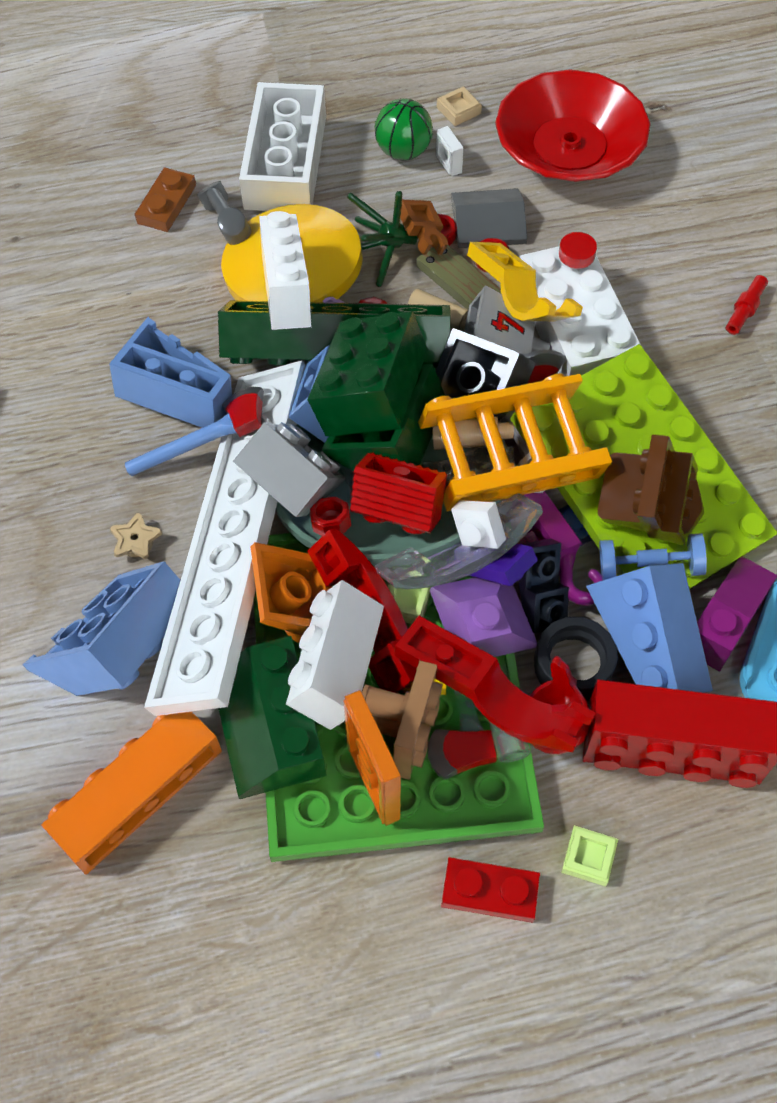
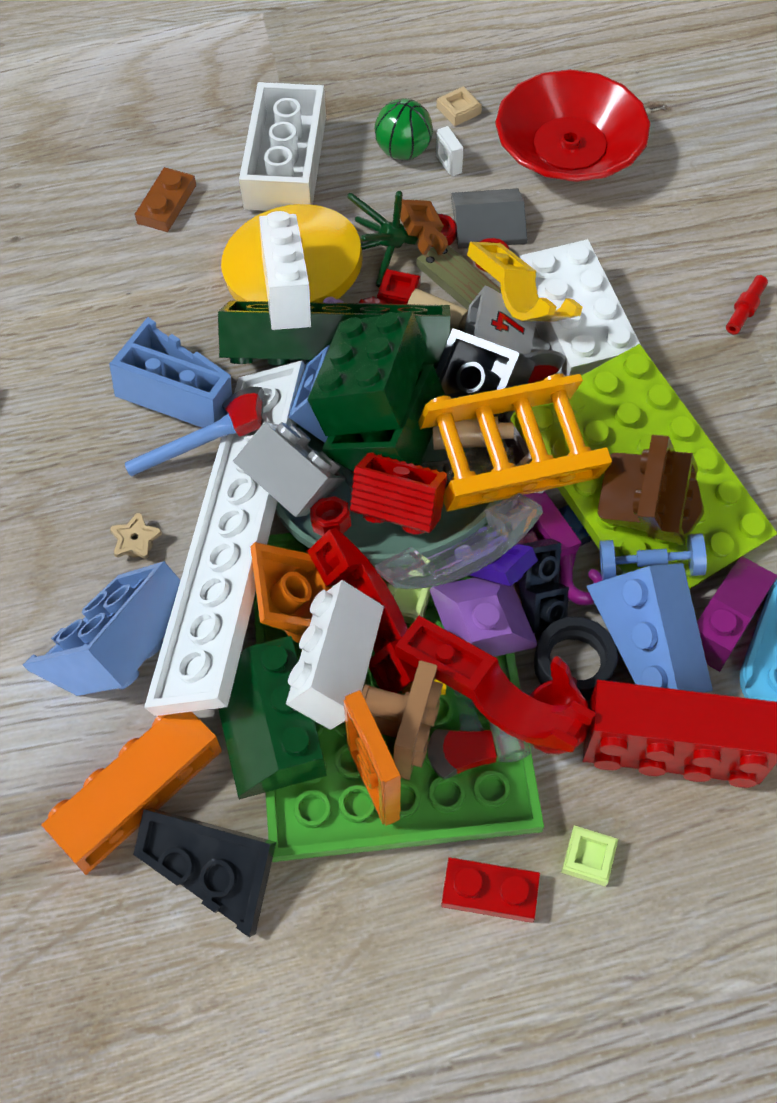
(210, 861): none -> black wing
(230, 220): dark grey bar -> none
(398, 286): none -> red tile
(478, 524): white plate -> none
(577, 250): red tile -> none

